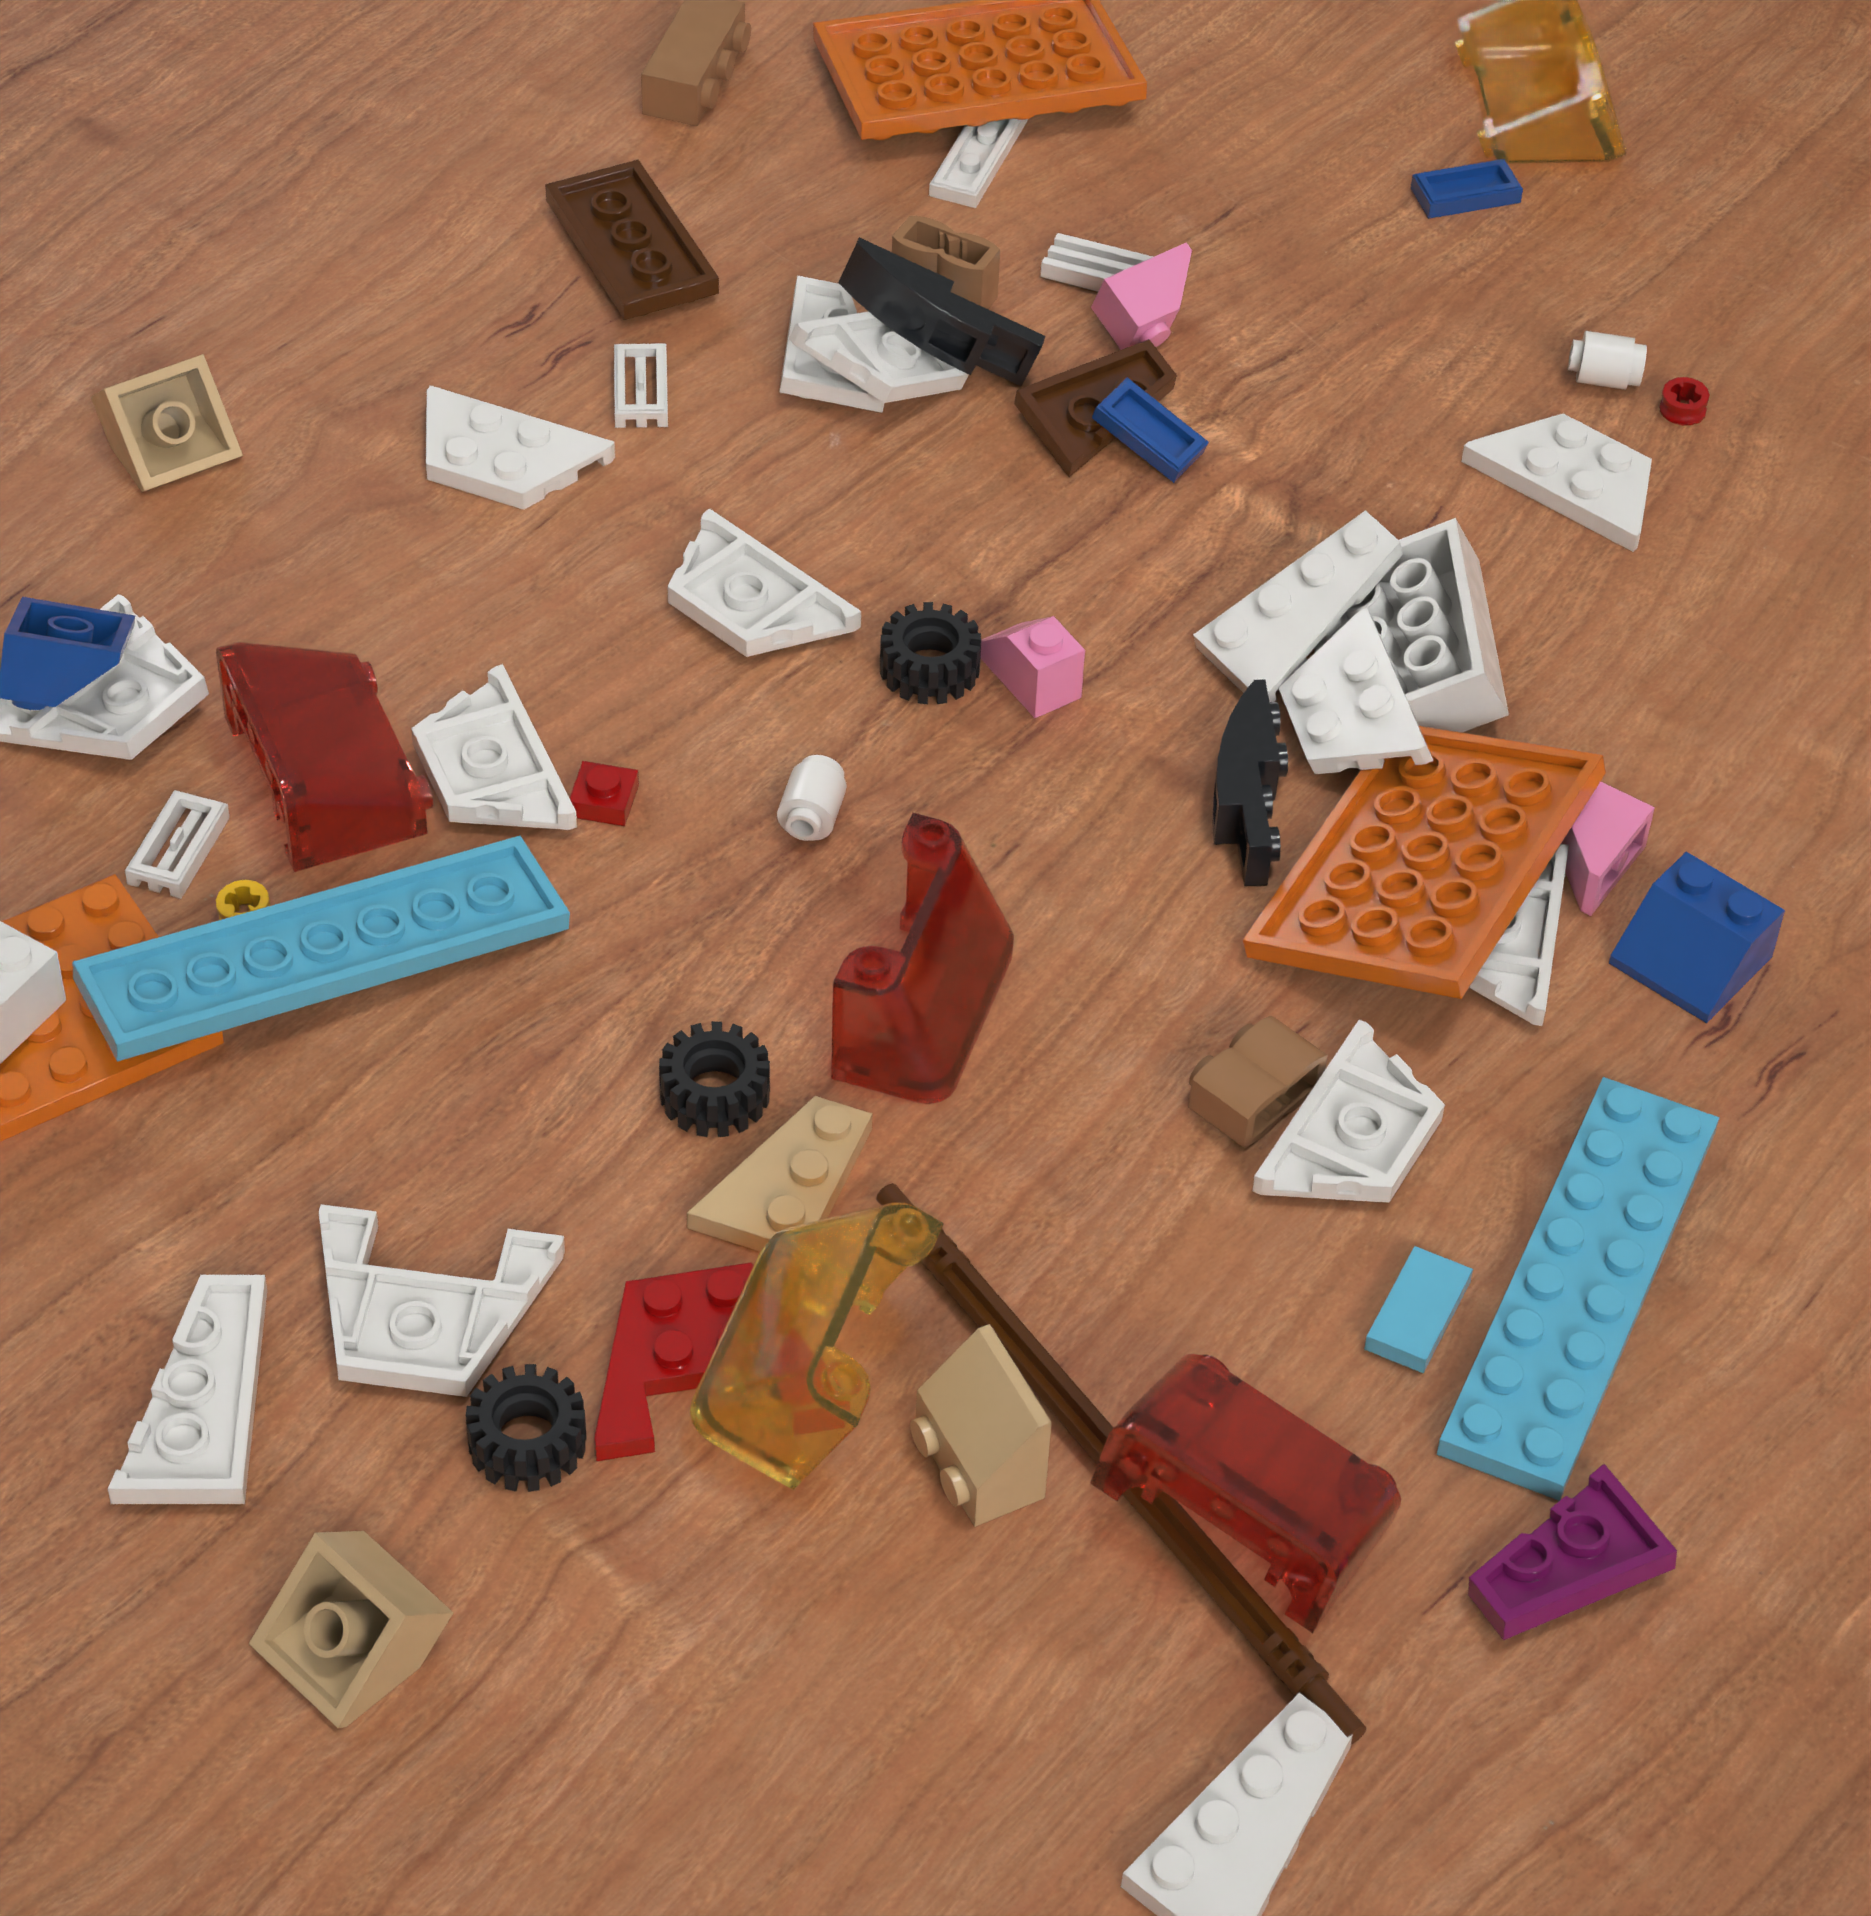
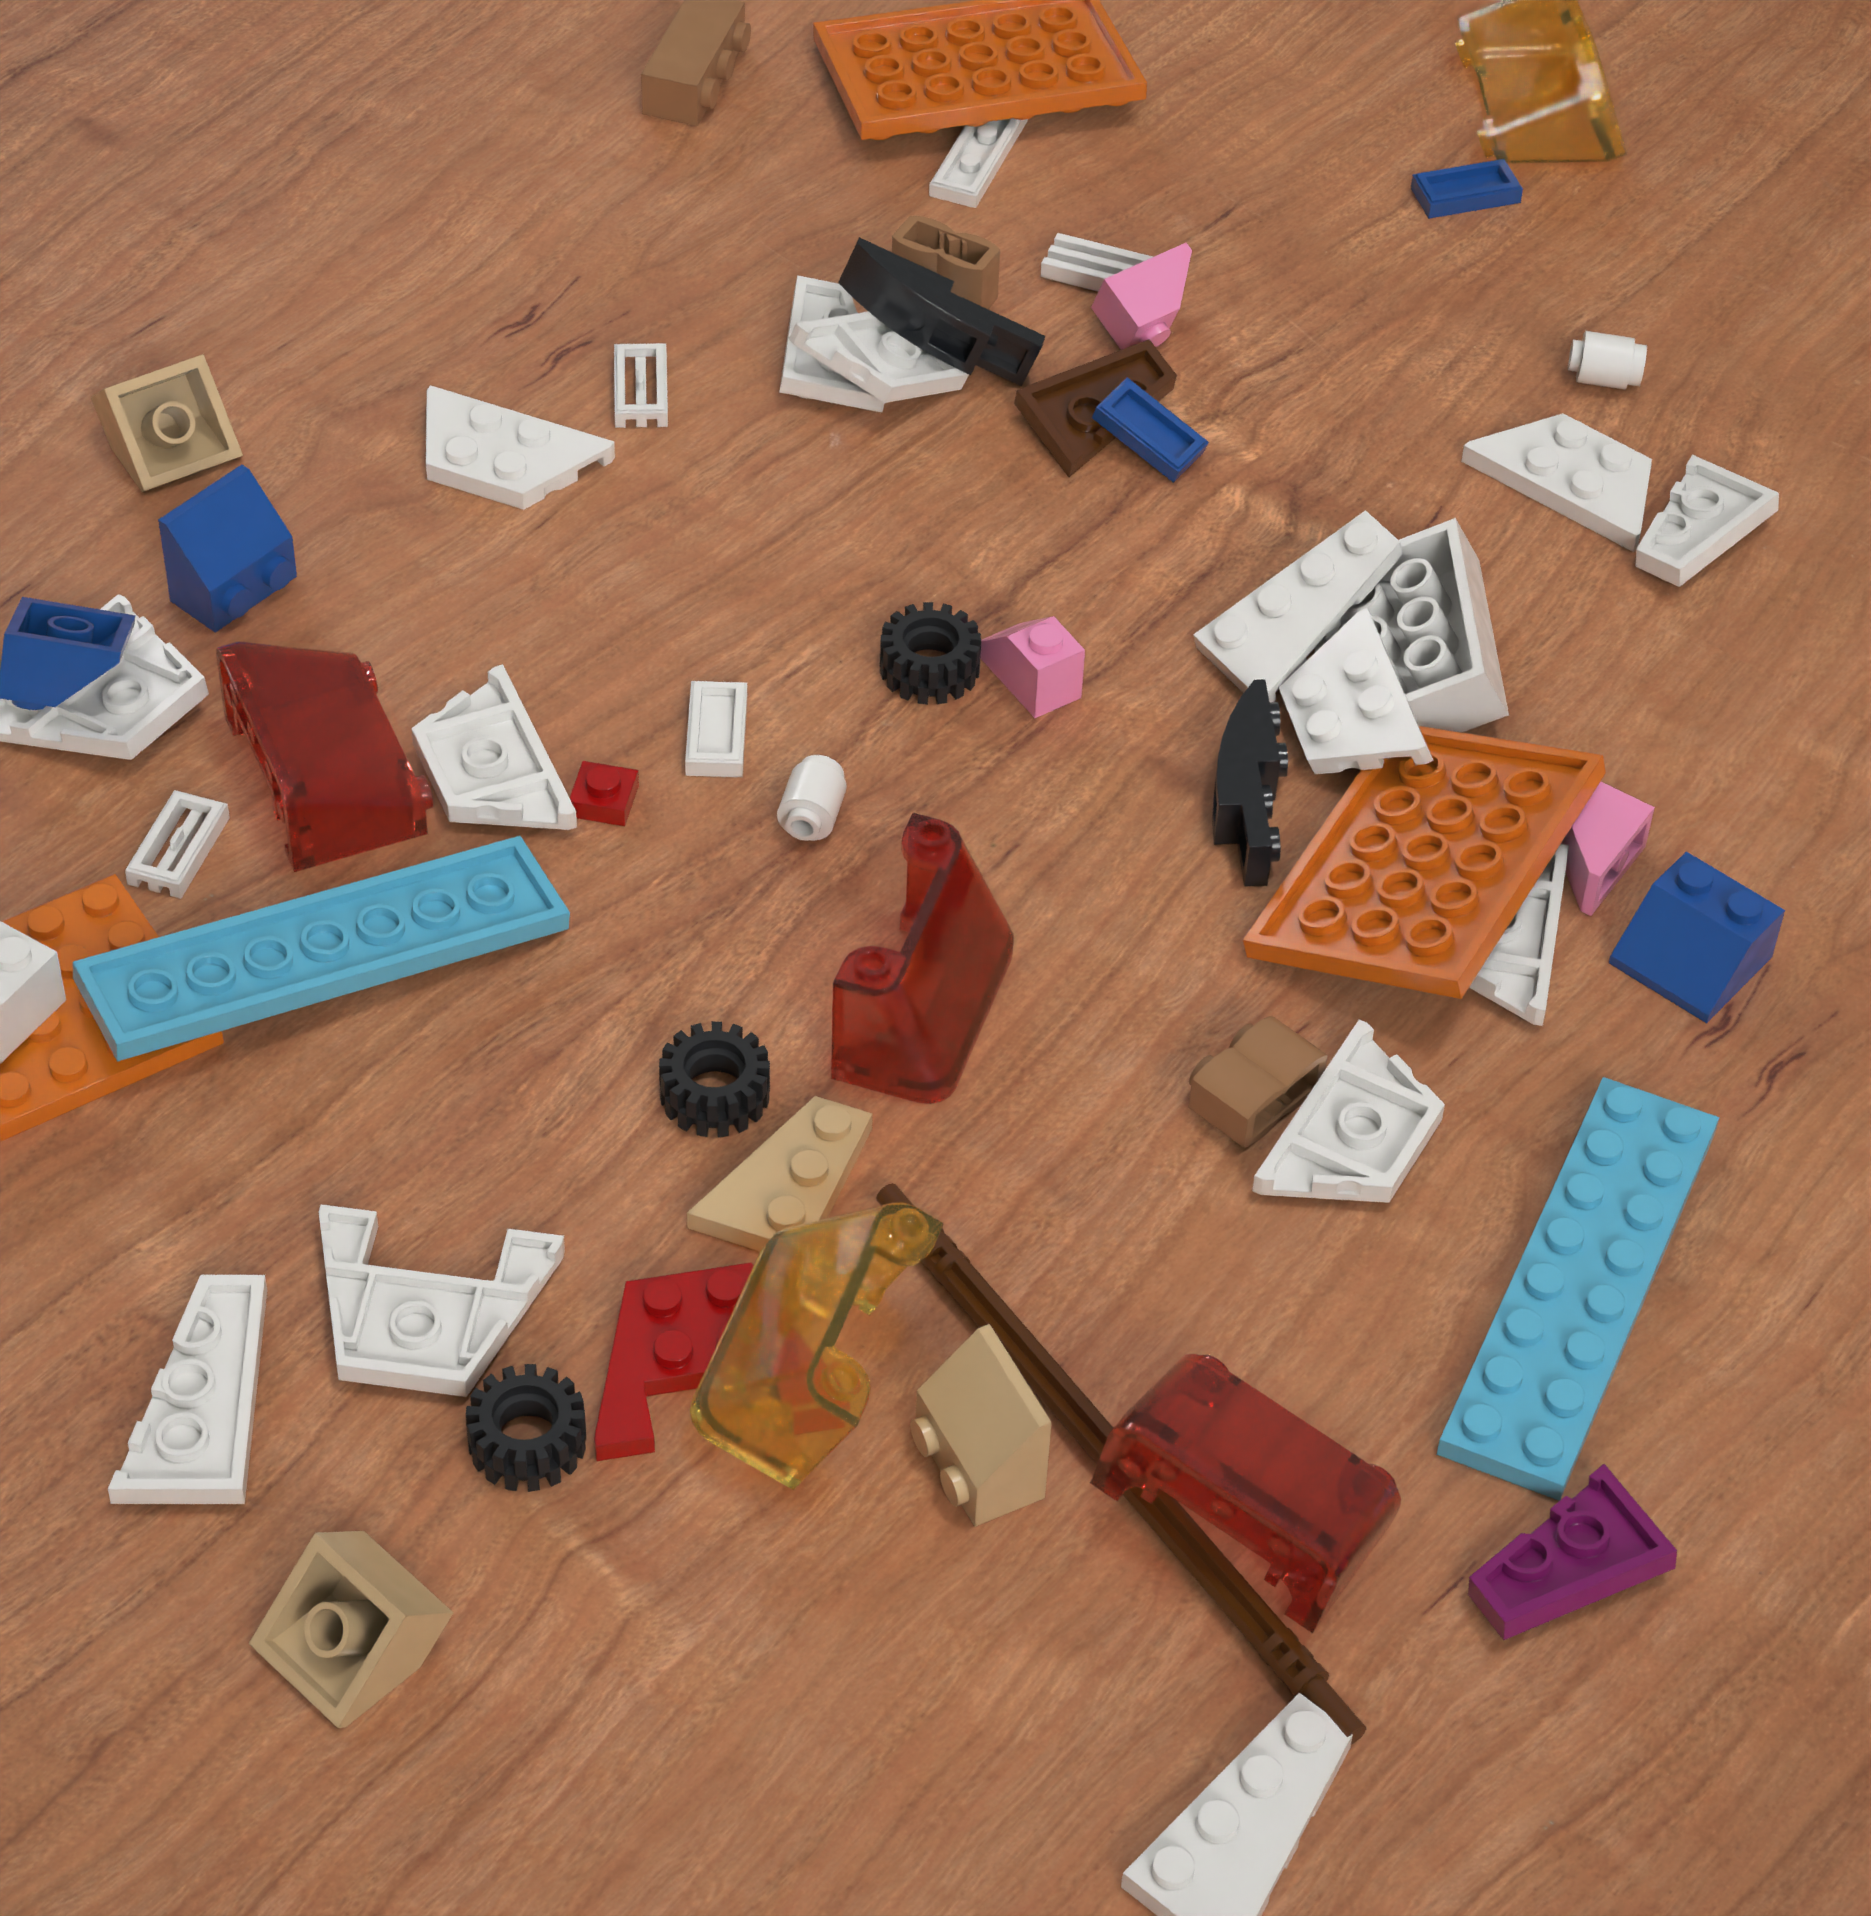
(225, 550): none -> blue slope
(241, 893): yellow bush -> none
(632, 239): reddish brown plate -> none
(716, 729): none -> white tile
(753, 594): white wing -> none
(1418, 1309): medium azure tile -> none
(1684, 389): red bush -> none
(1702, 521): none -> white wing

